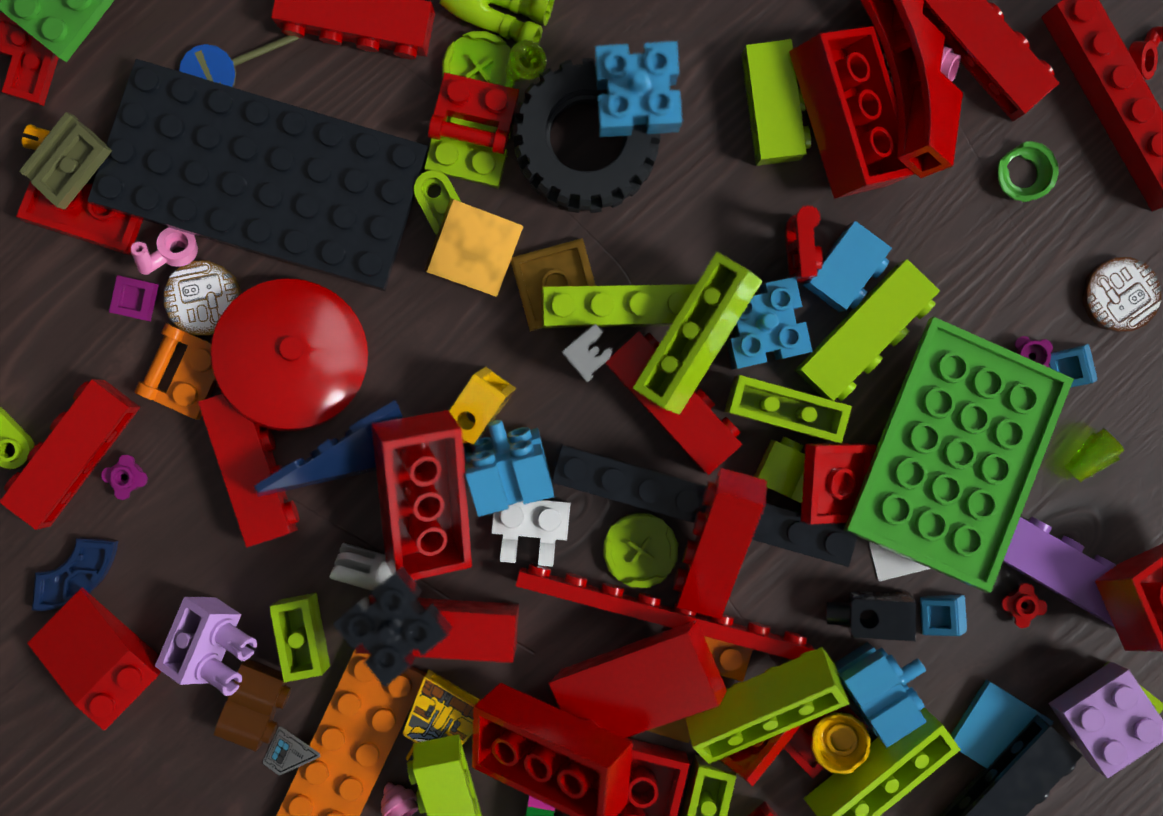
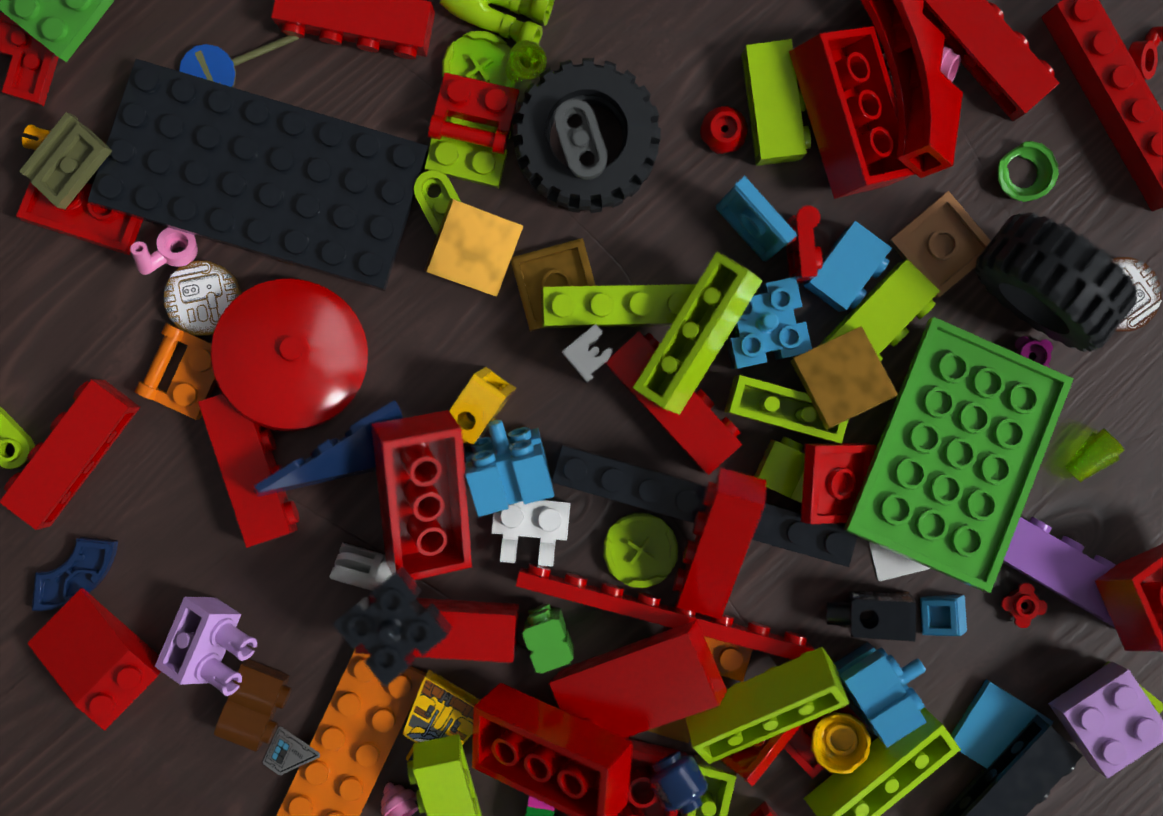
(133, 298): magenta plate -> none
(135, 474): magenta plate -> none
(300, 637): lime brick -> none
(547, 638): none -> bright green brick
(580, 140): none -> dark grey plate
(638, 89): dark azure brick -> none
(678, 783): none -> dark blue head
(720, 141): none -> red plate
(755, 219): none -> dark azure tile
(844, 377): none -> pearl gold tile
(941, 242): none -> medium nougat tile
(1056, 281): none -> black tyre
(1075, 363): dark azure slope -> none

